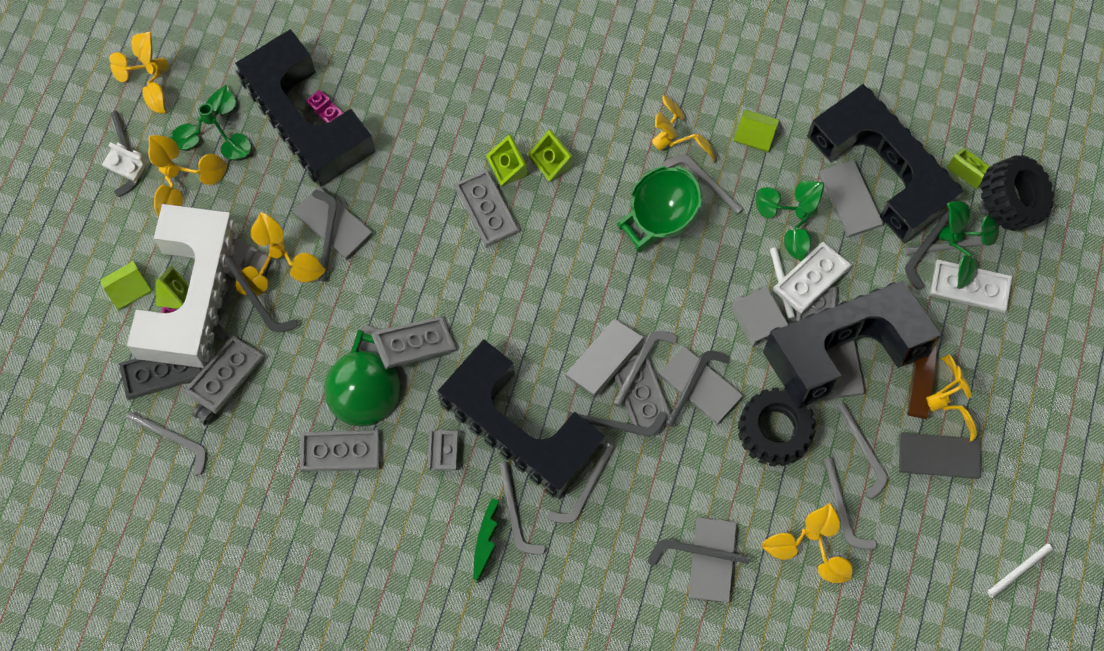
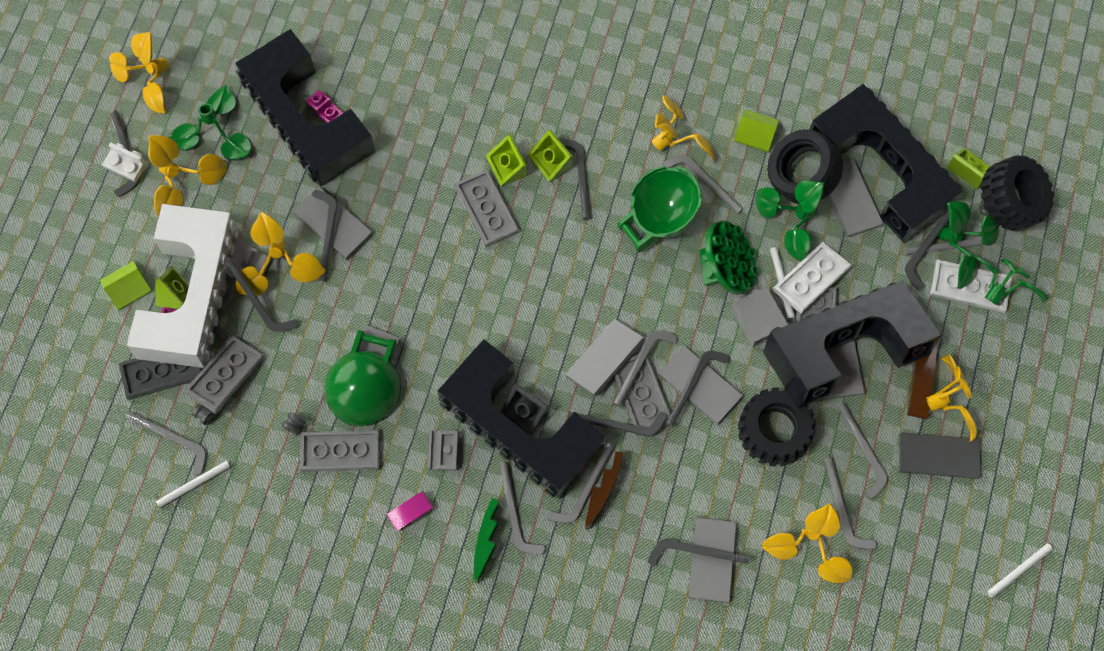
(192, 484): none -> white bar
(293, 423): none -> dark grey wheel
(410, 510): none -> dark pink slope
(413, 342): light grey tile -> none
(524, 409): none -> dark grey slope
(577, 147): none -> dark grey piece
(600, 495): none -> reddish brown slope
(728, 258): none -> green bracket
(794, 145): none -> black tyre
(998, 290): none -> green plant

